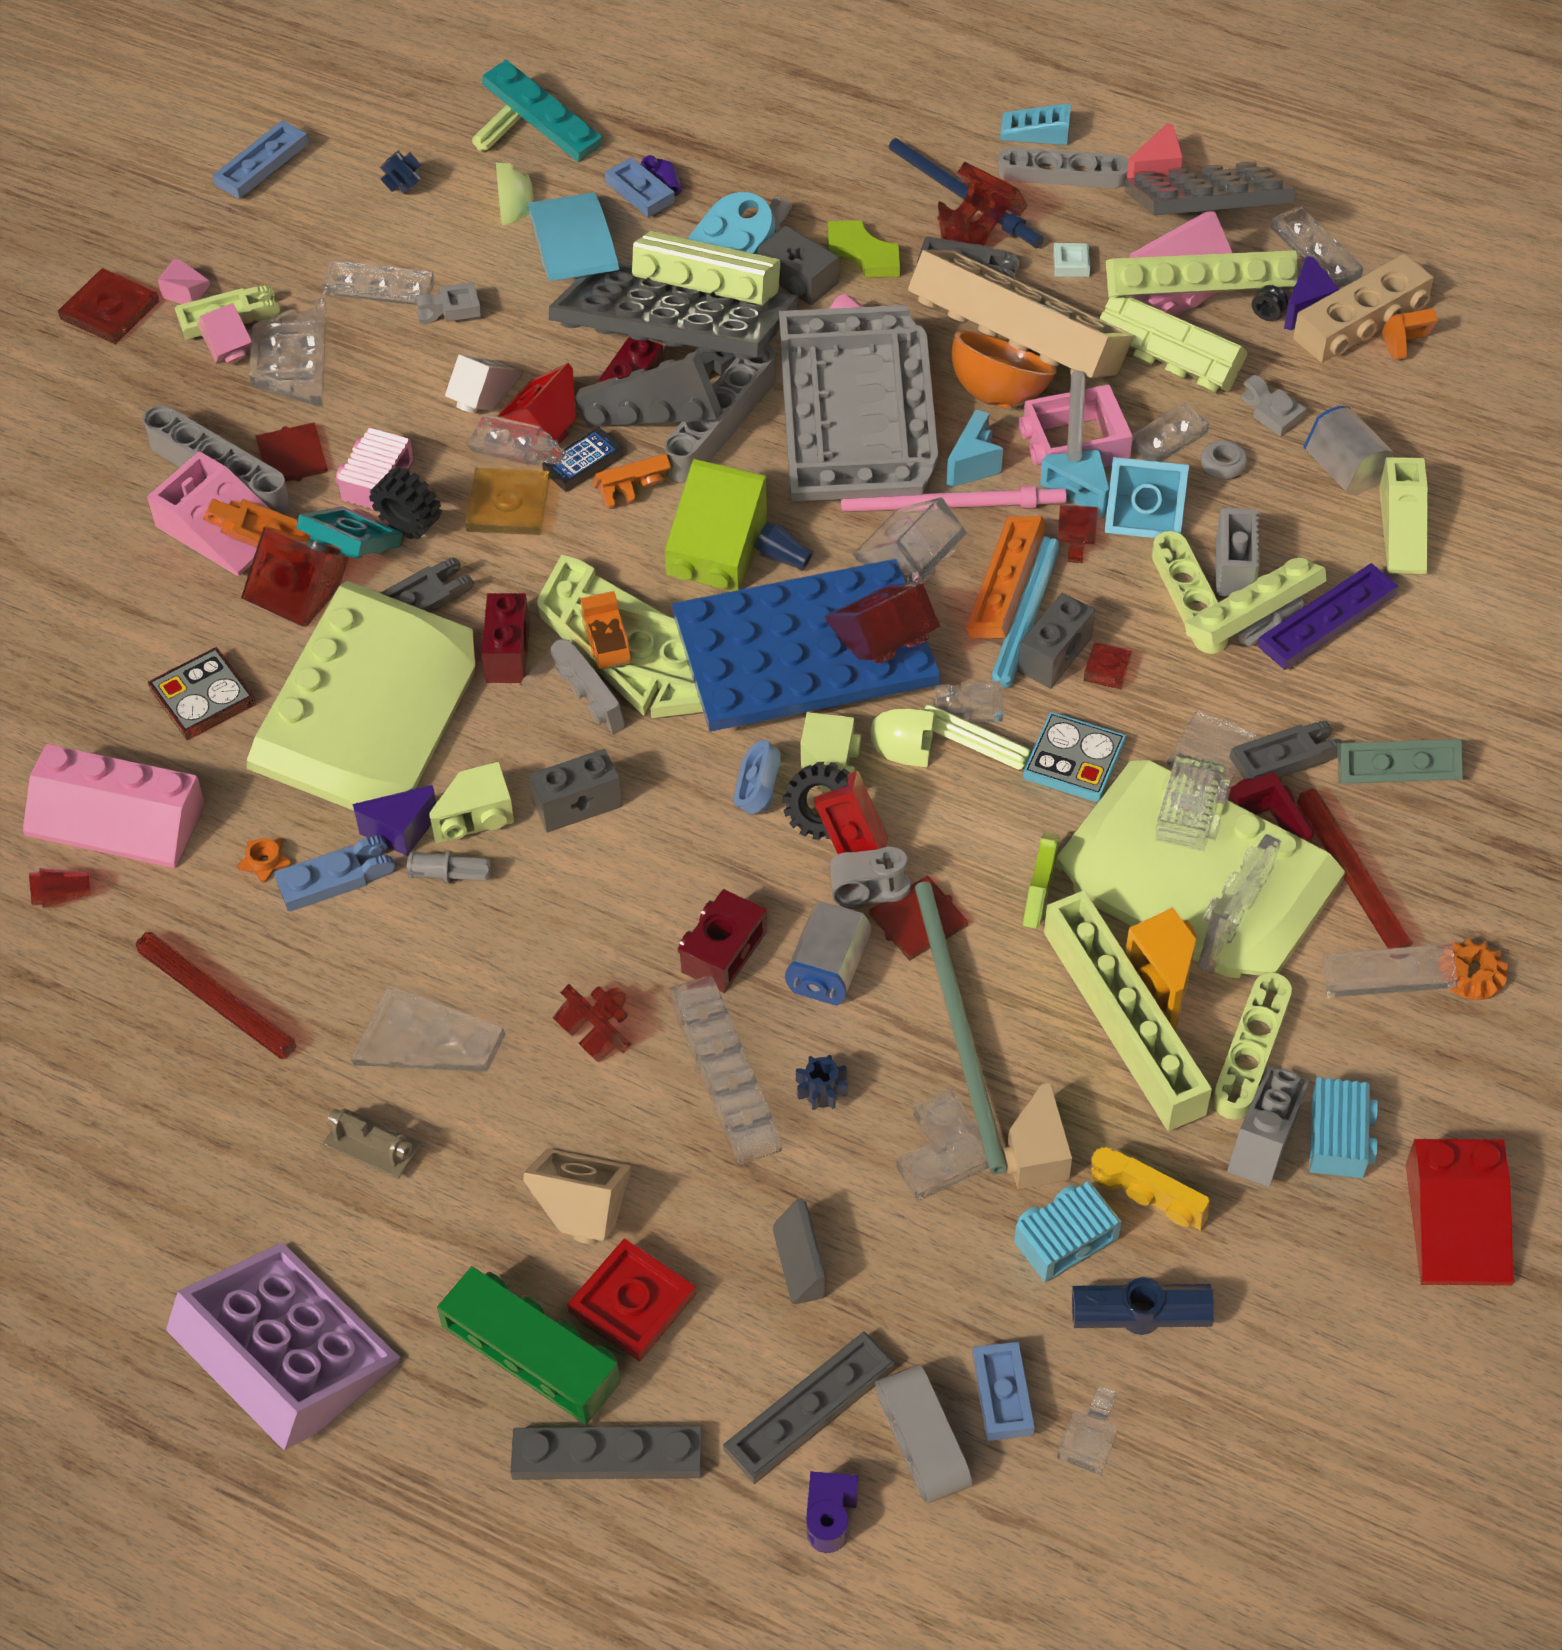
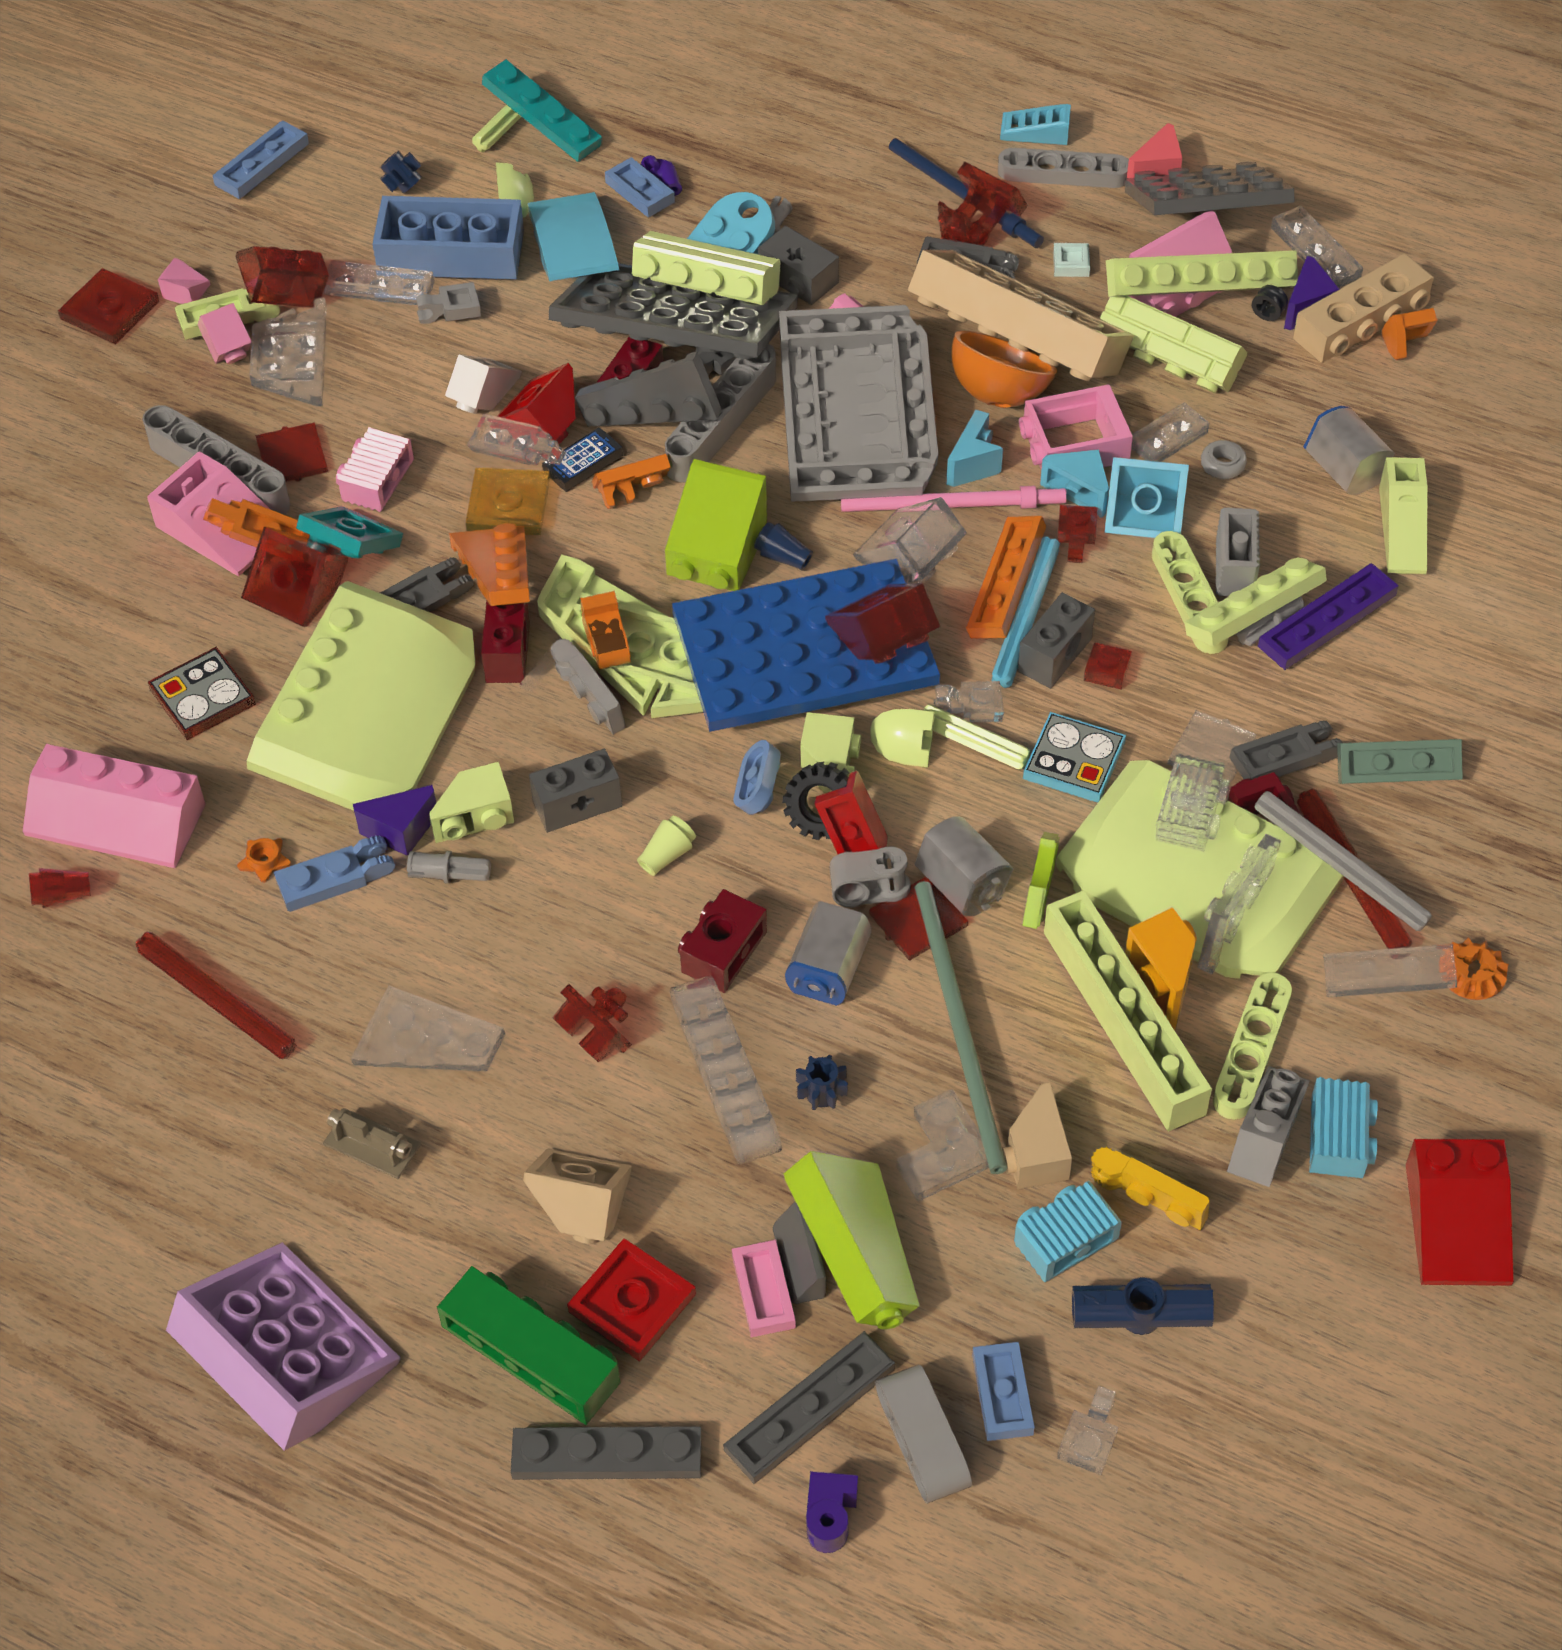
(282, 275): none -> clear red slope
(405, 502): black tyre -> none
(450, 236): none -> medium blue brick
(497, 562): none -> orange wing
(666, 845): none -> yellowish green cone
(763, 1288): none -> bright pink tile
(856, 1234): none -> lime slope
(872, 255): lime tile -> none
(963, 866): none -> flat silver piece
(1076, 416): light grey bar -> none
(1273, 410): light grey plate -> none
(1343, 861): none -> light grey axle

